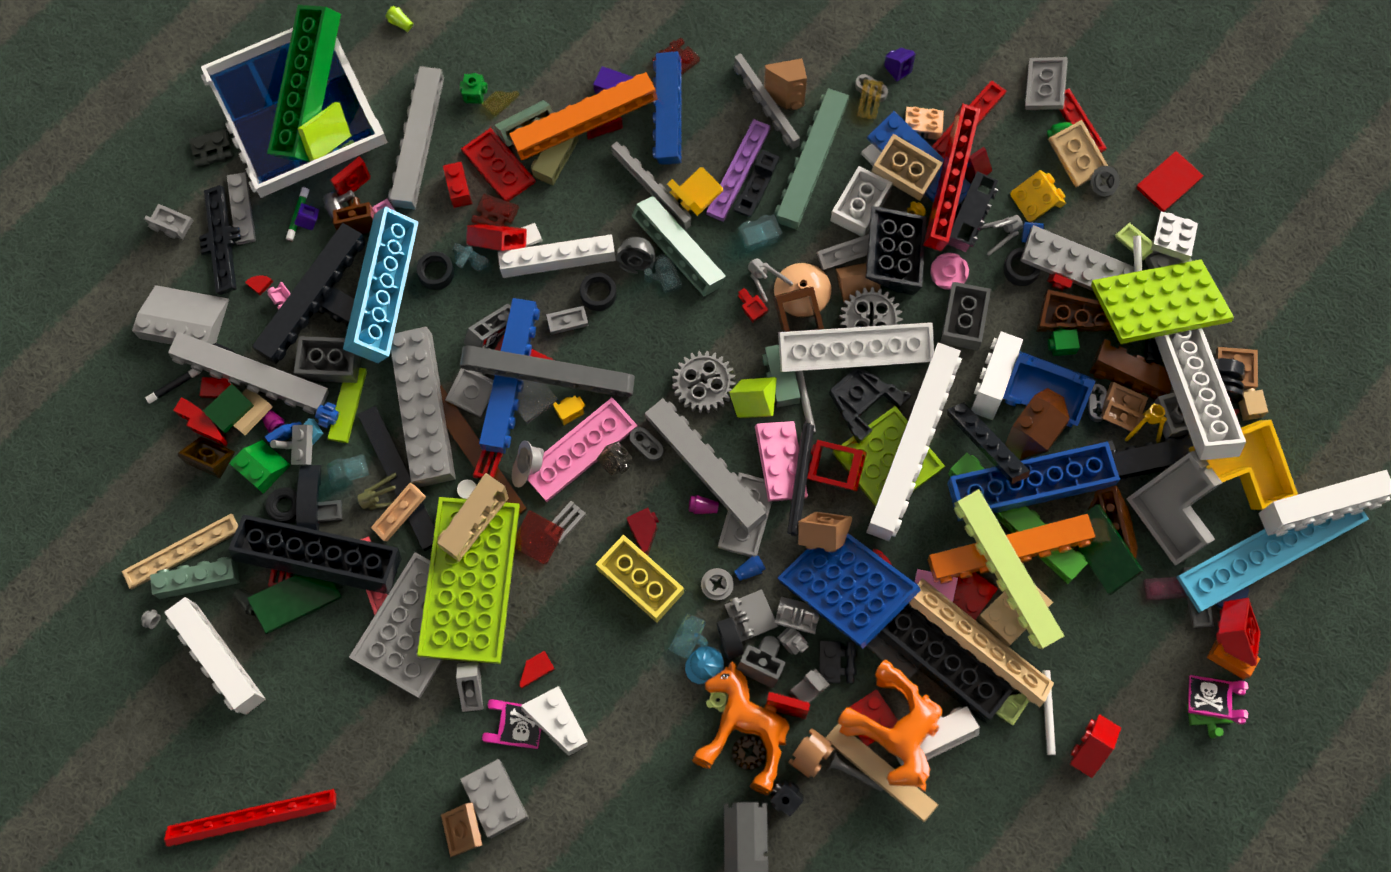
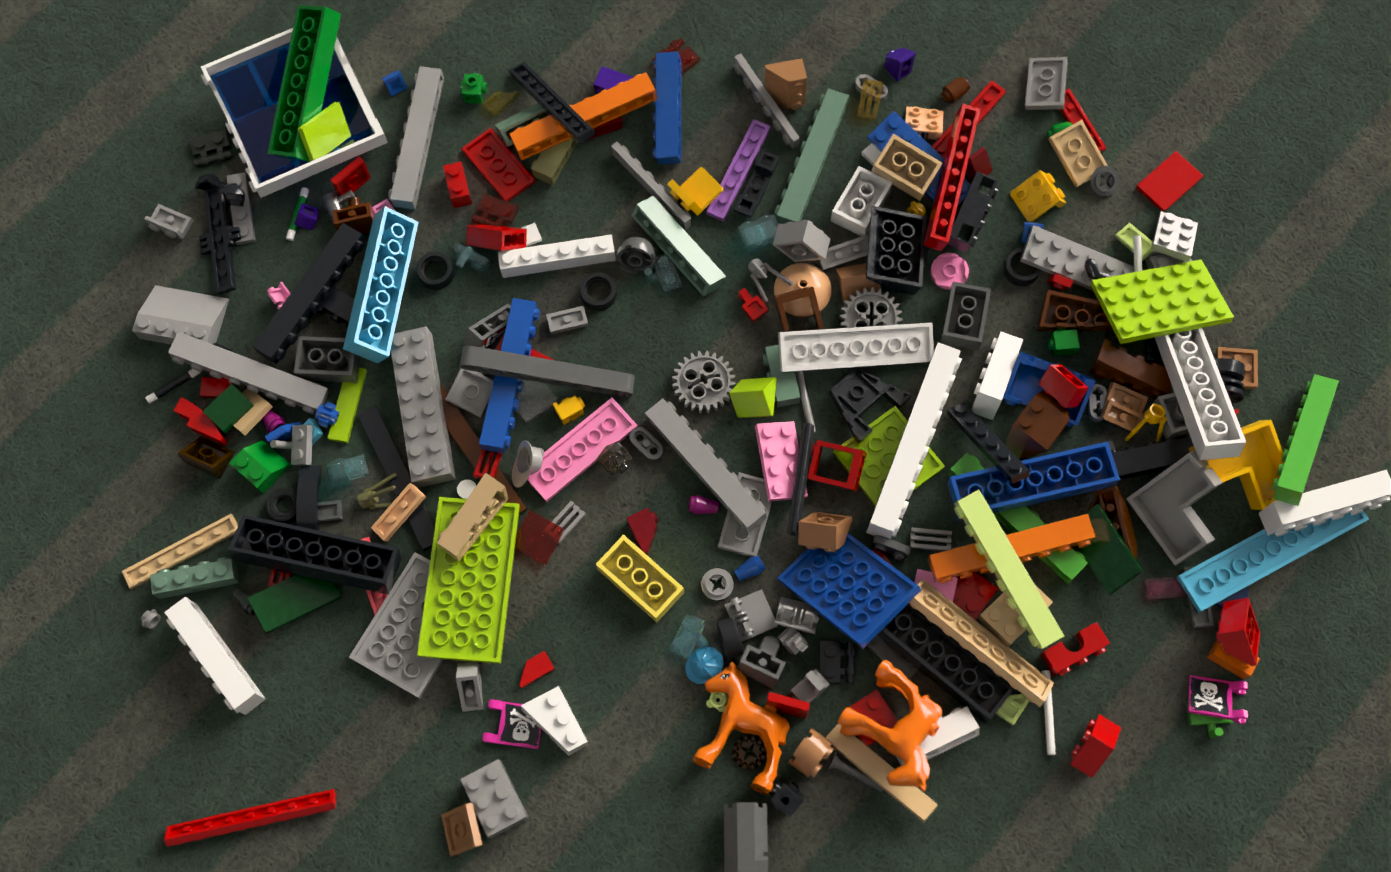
(233, 191): none -> black piece
(259, 283): red tile -> none
(394, 83): none -> blue tile
(398, 18): lime cone -> none
(552, 102): none -> black tile
(801, 241): none -> light grey brick
(885, 545): none -> dark grey plate
(930, 539): none -> light grey tile
(955, 89): none -> reddish brown brick
(1010, 224): light grey plant -> none
(1063, 386): none -> red brick
(1091, 641): none -> red arch
(1093, 270): none -> black arm
(1253, 405): tan brick -> none
(1305, 440): none -> bright green brick

